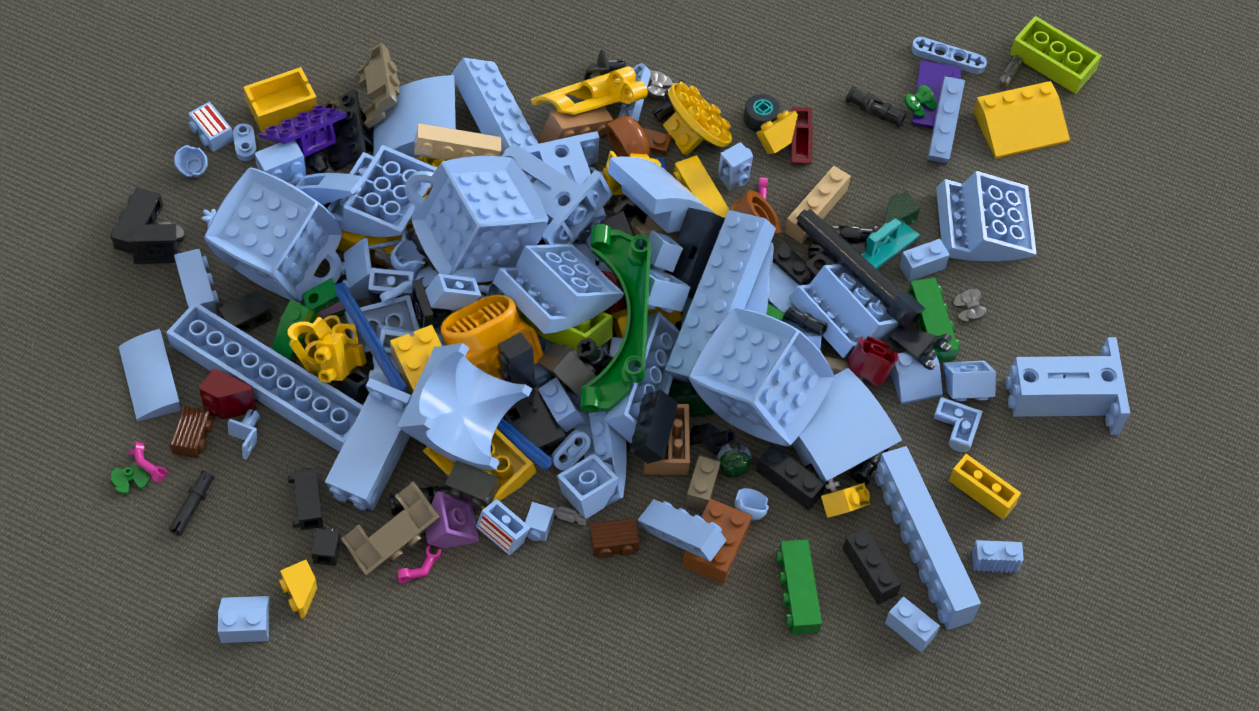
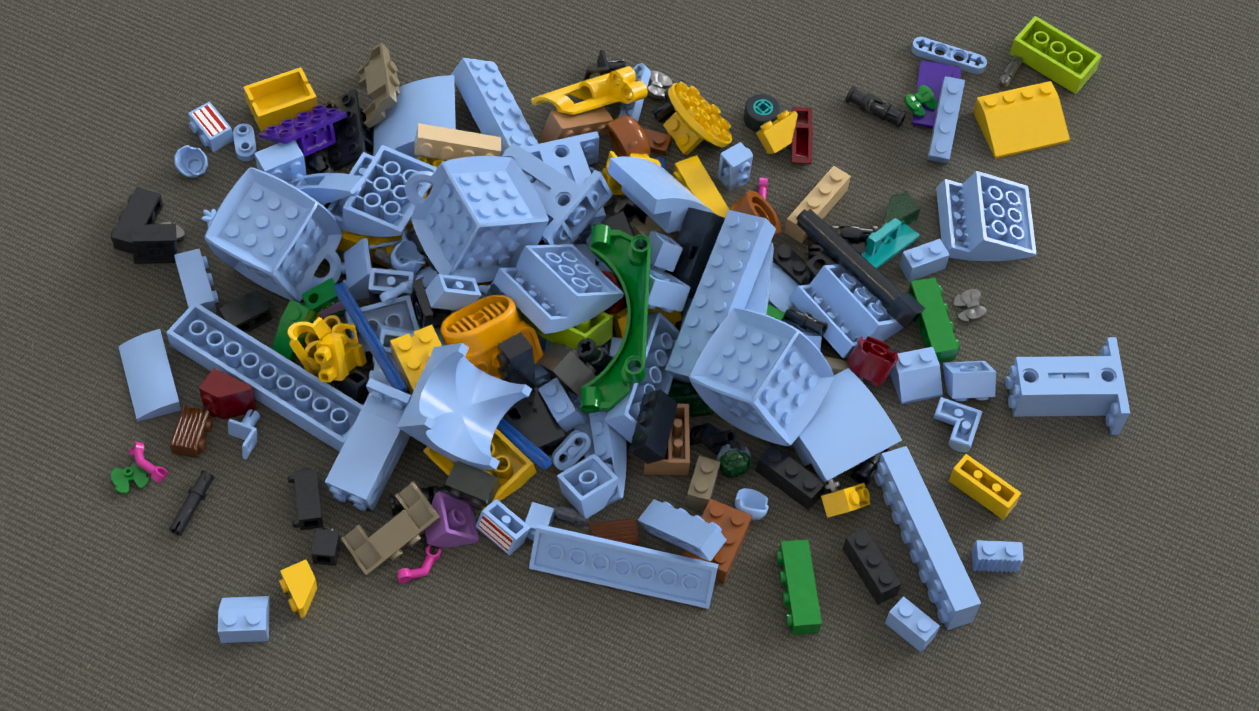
(623, 566): none -> light blue plate
(920, 344): black flag -> none

